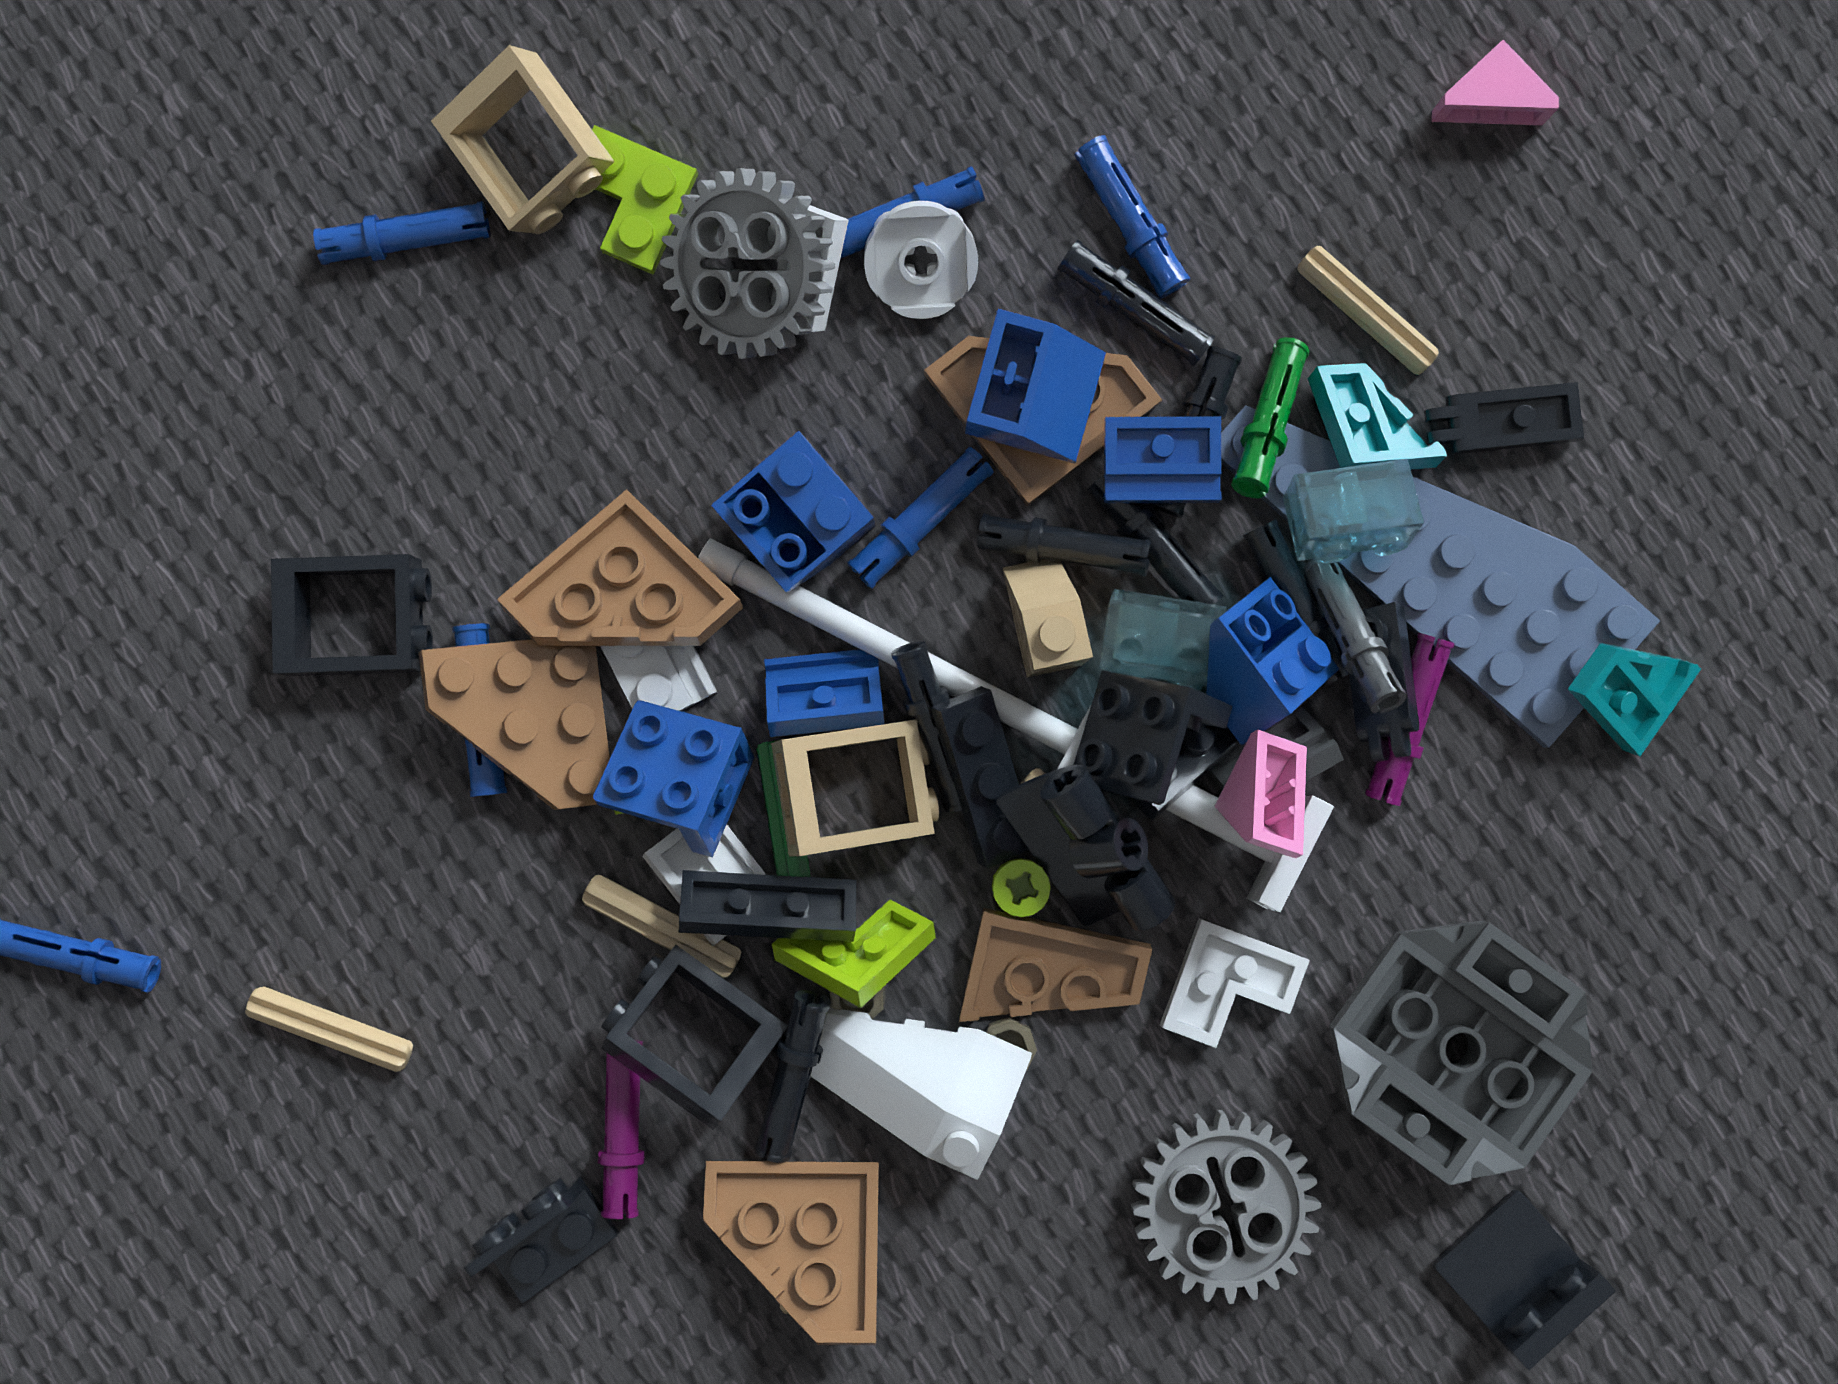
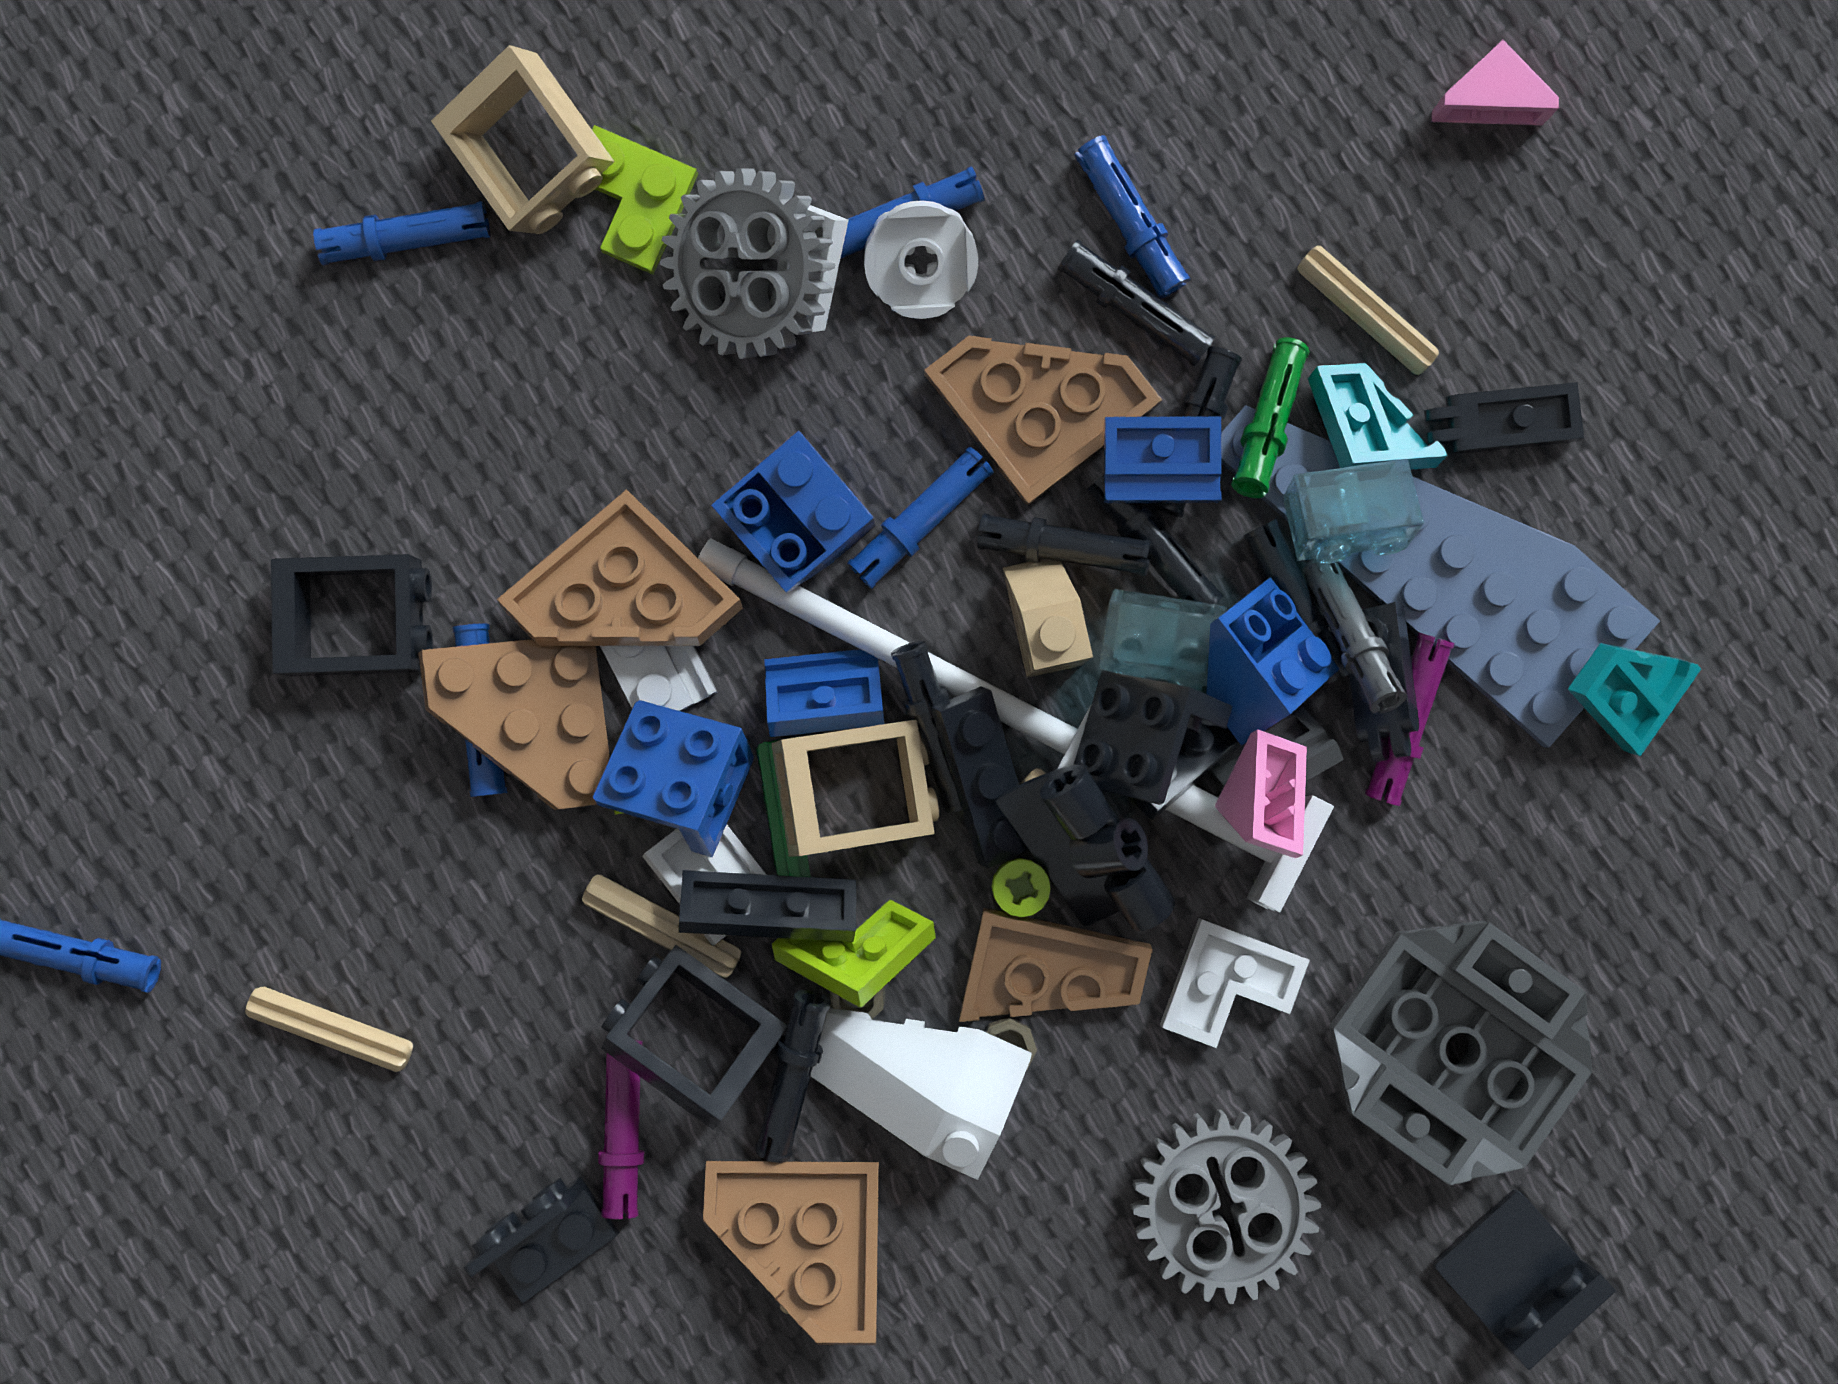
(1035, 387): blue slope -> none

